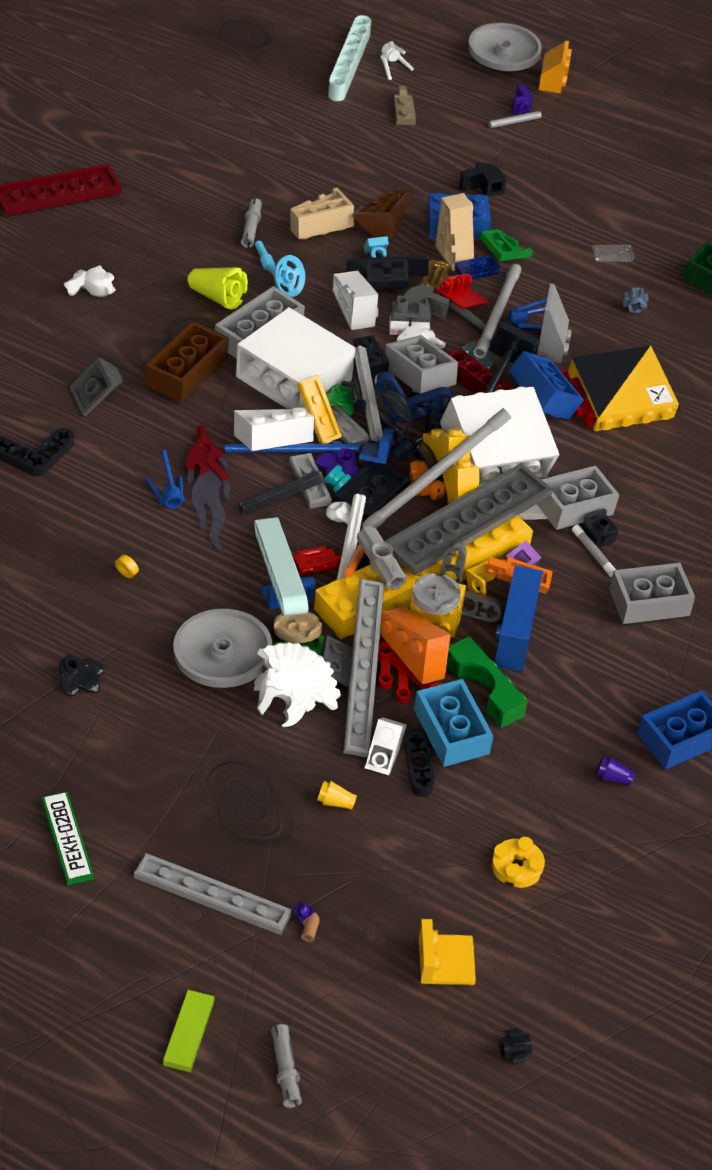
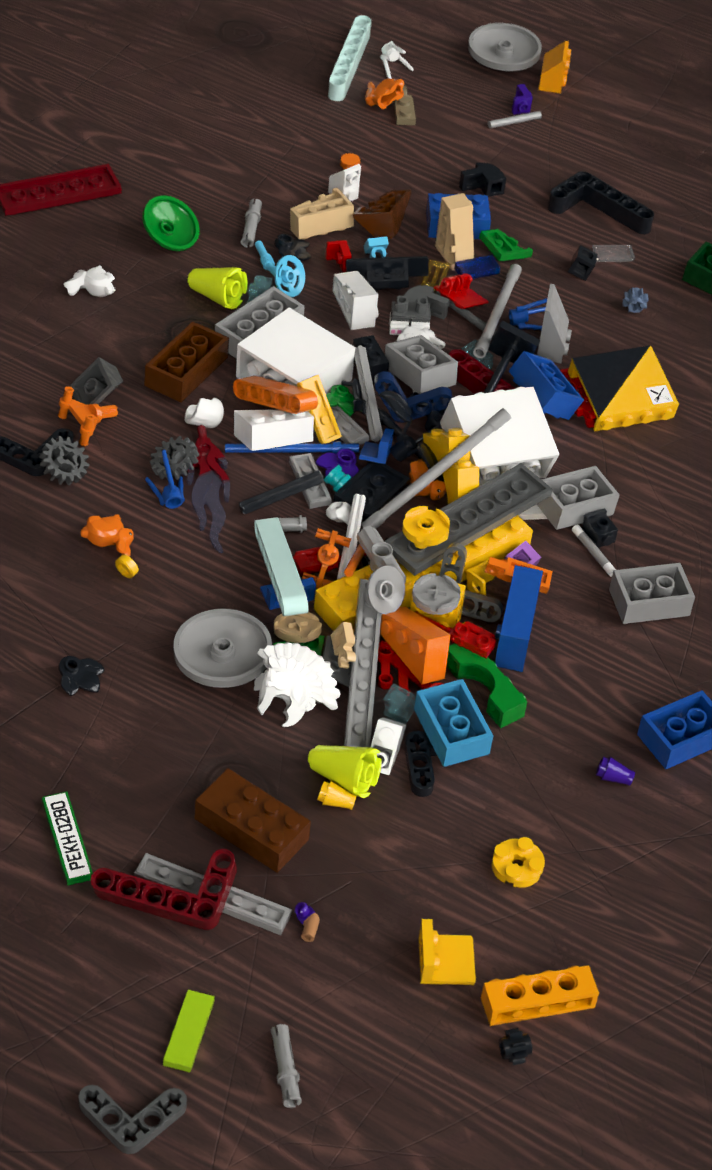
(64, 460): none -> dark grey gear
(86, 415): none -> orange axle
(108, 532): none -> orange animal
(129, 1126): none -> dark grey beam
(170, 223): none -> green dish
(171, 896): none -> dark red beam
(180, 455): none -> dark grey gear
(205, 413): none -> white hair
(252, 820): none -> reddish brown brick
(259, 286): none -> clear light blue brick
(275, 394): none -> orange beam
(289, 246): none -> black plate
(294, 524): none -> light grey pin
(327, 554): none -> orange axle
(338, 251): none -> red bracket
(343, 641): none -> tan plate
(346, 181): none -> white slope
(347, 766): none -> neon yellow cone
(349, 160): none -> orange tile
(384, 93): none -> orange animal
(385, 589): none -> light grey dish
(399, 704): none -> clear light blue brick
(422, 536): none -> yellow plate
(469, 636): none -> red piece
(554, 1000): none -> light orange brick
(583, 263): none -> black brick
(602, 197): none -> black beam

